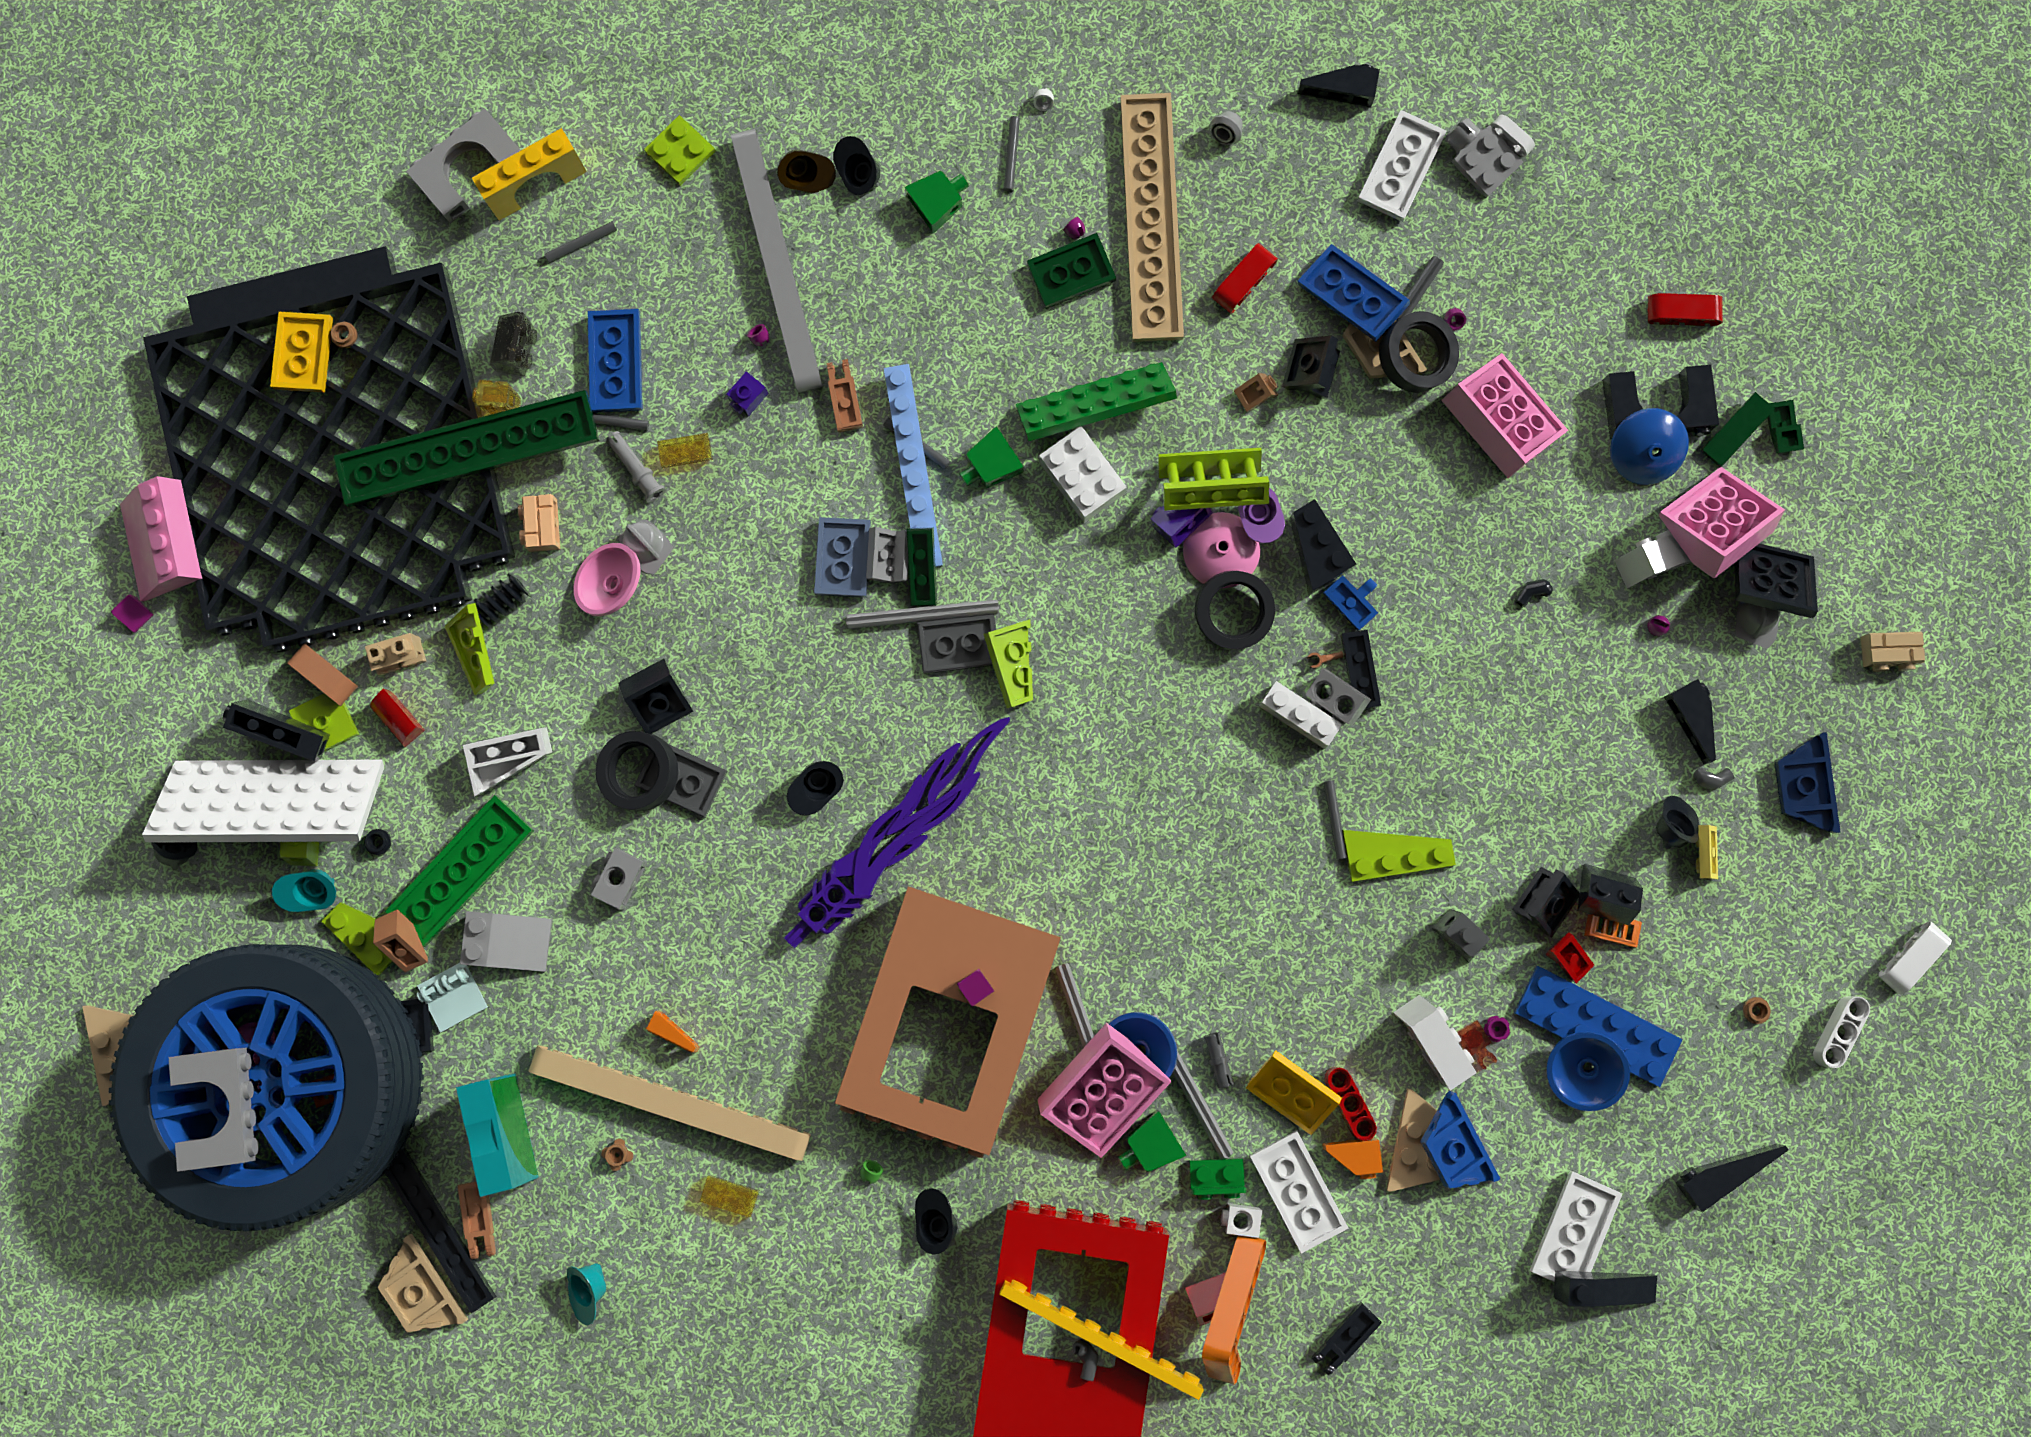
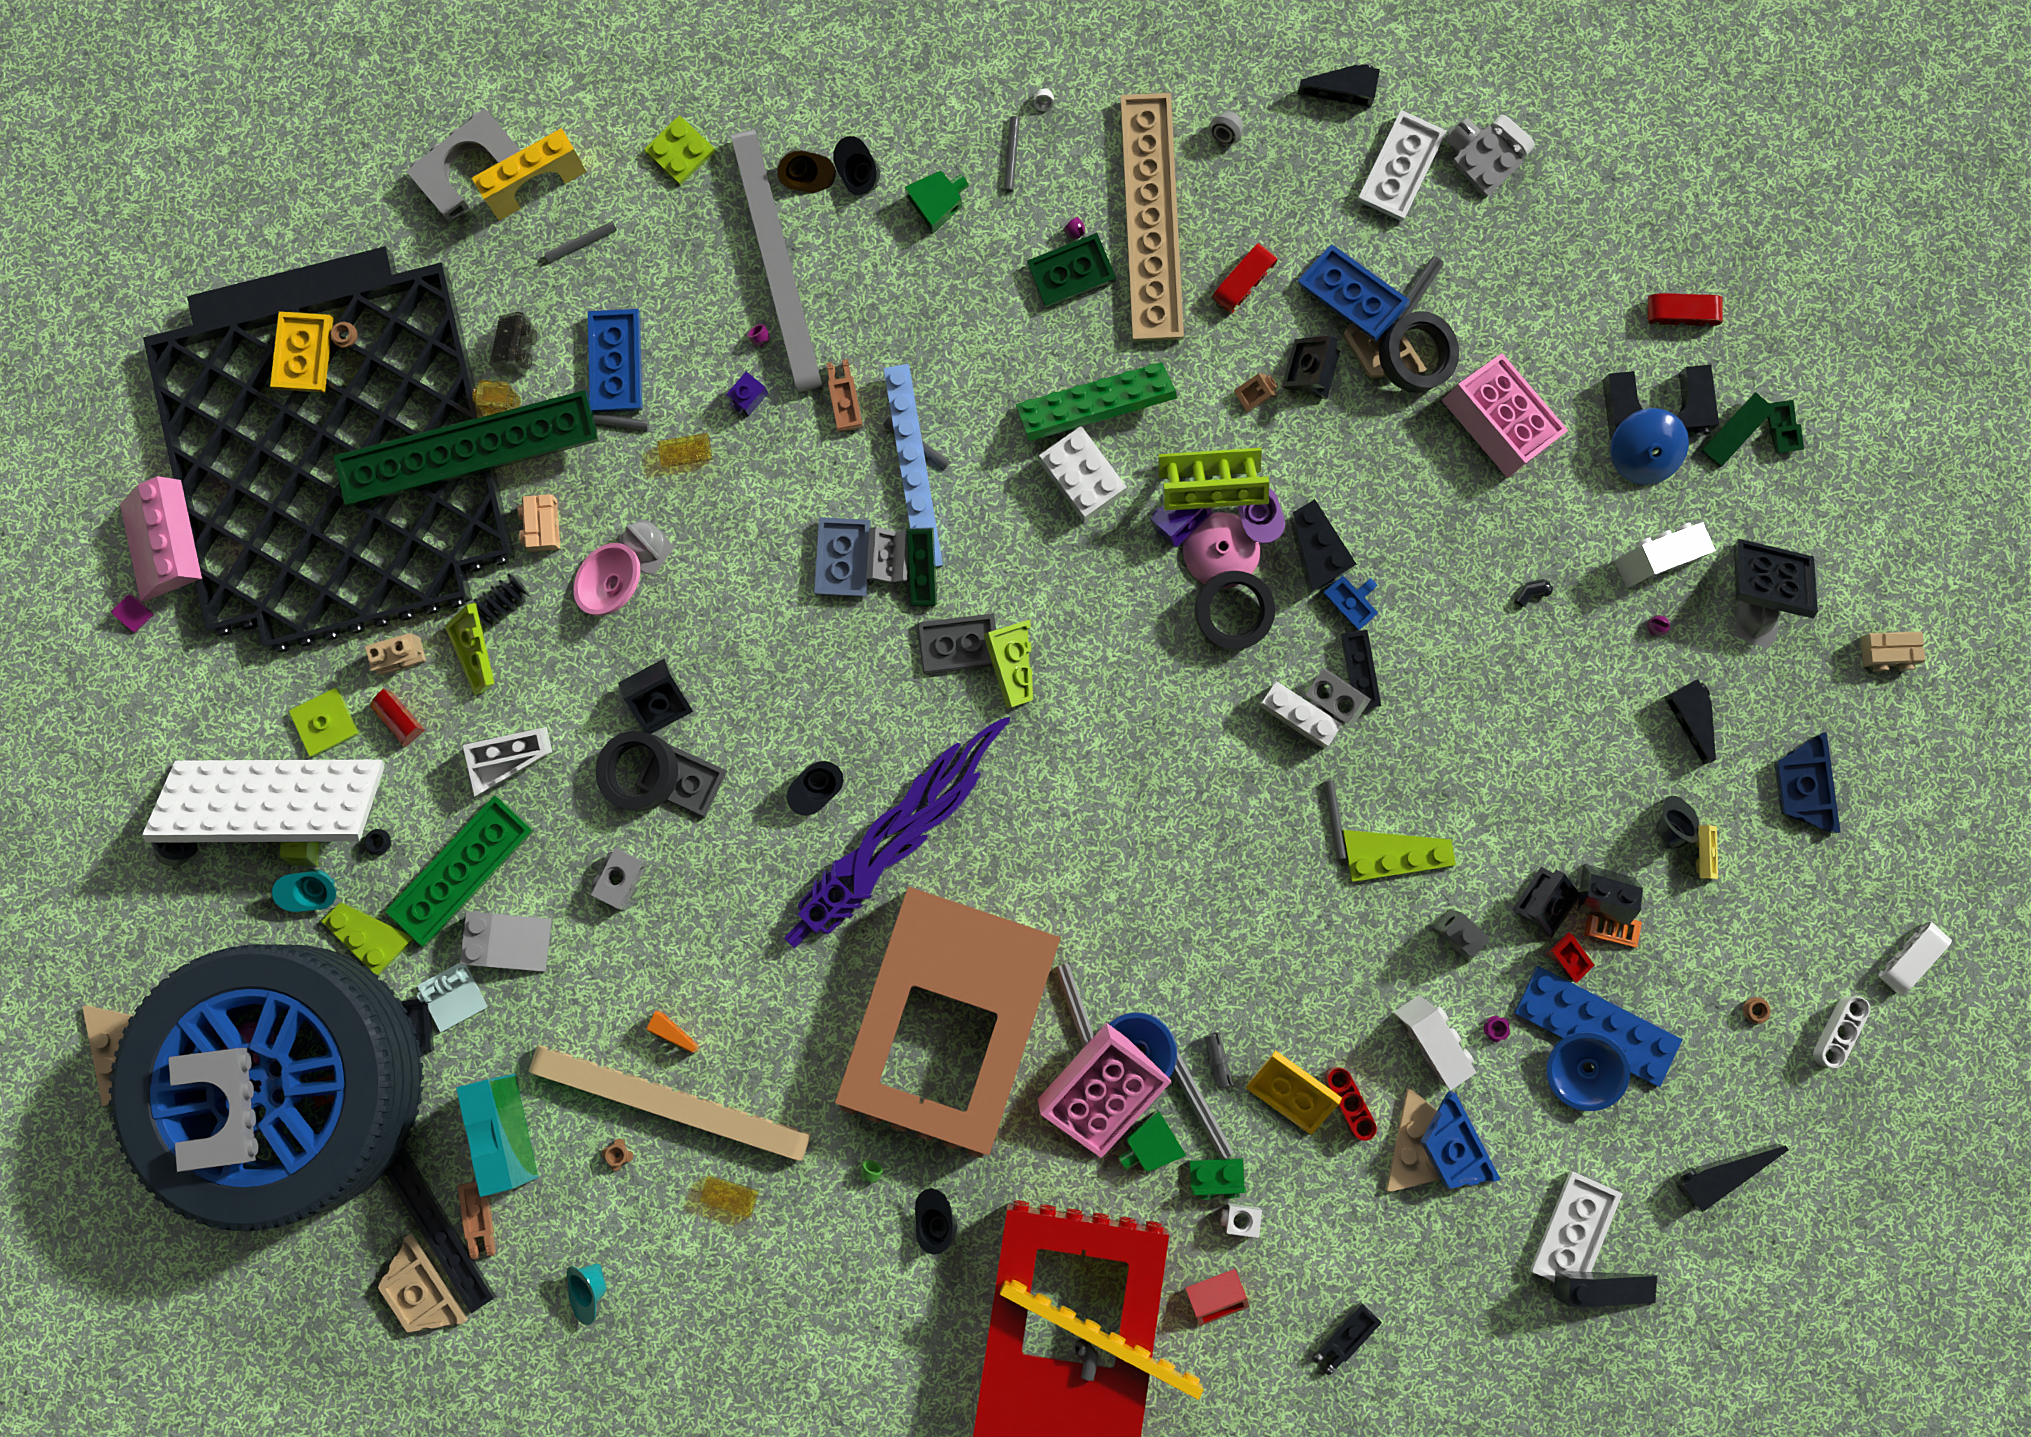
(275, 729): black slope -> none
(322, 674): nougat beam -> none
(399, 940): nougat slope -> none
(641, 475): light grey pin -> none
(922, 614): light grey axle -> none
(975, 987): magenta slope -> none
(991, 461): green torso -> none
(1221, 1343): orange beam -> none
(1298, 1191): white plate -> none
(1325, 658): nougat hand -> none
(1357, 1156): orange slope -> none
(1460, 318): magenta hinge -> none
(1475, 1042): clear red plate -> none
(1713, 781): dark grey arm -> none
(1720, 521): bright pink slope -> none

